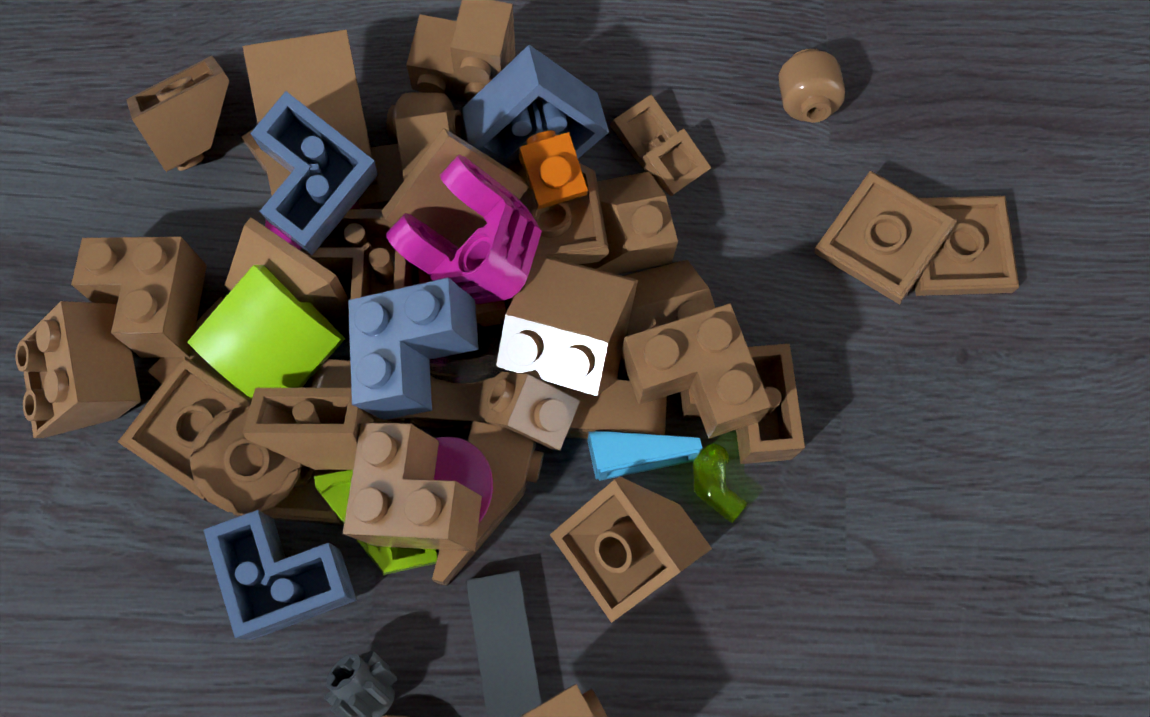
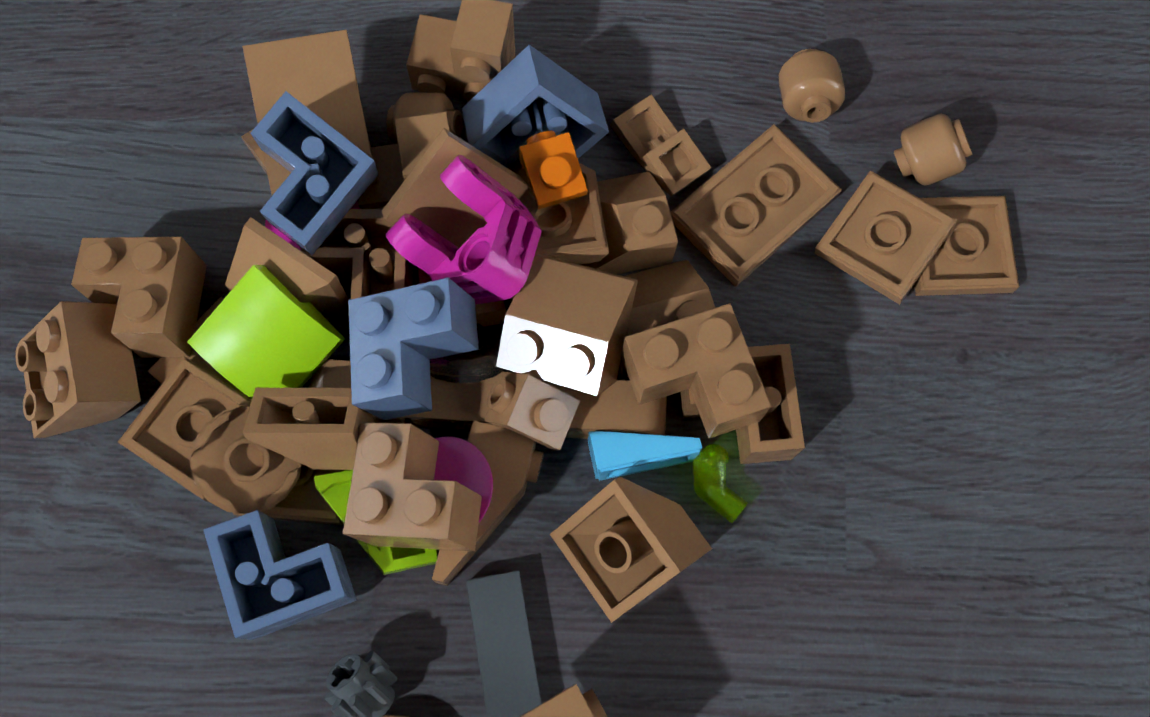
(181, 113): medium nougat slope -> none
(754, 205): none -> medium nougat tile
(933, 149): none -> medium nougat head

